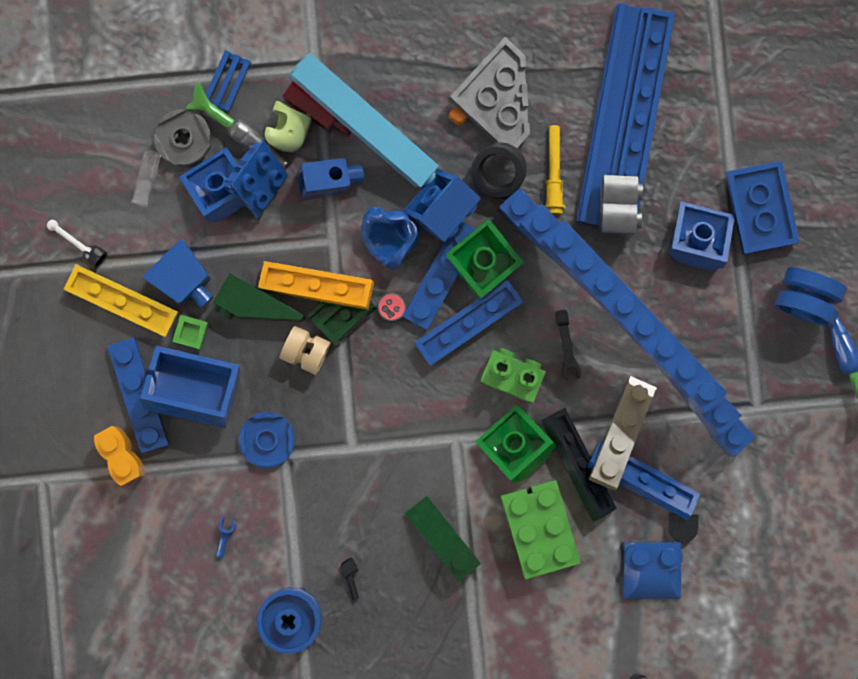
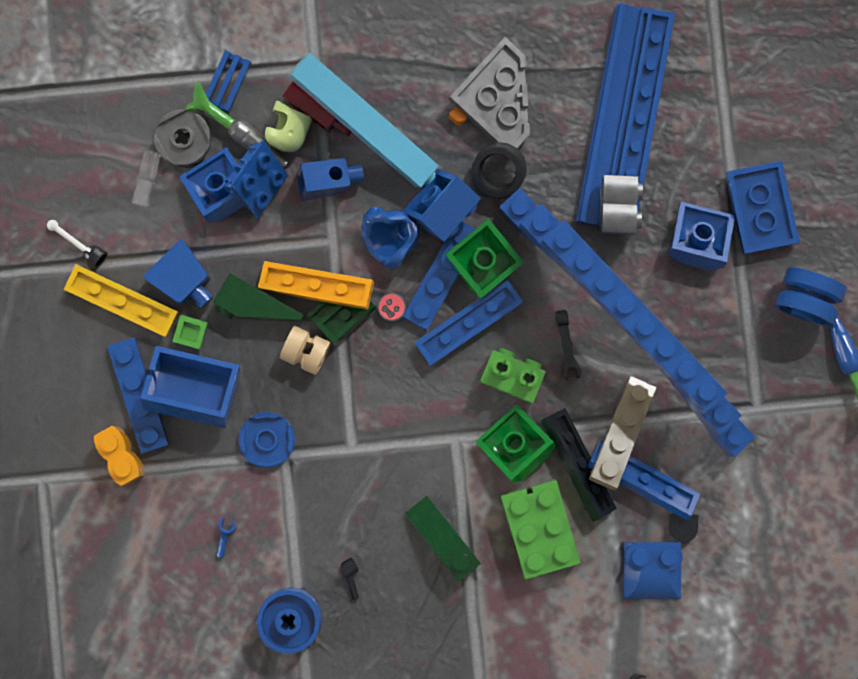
(554, 185): yellow pin -> none

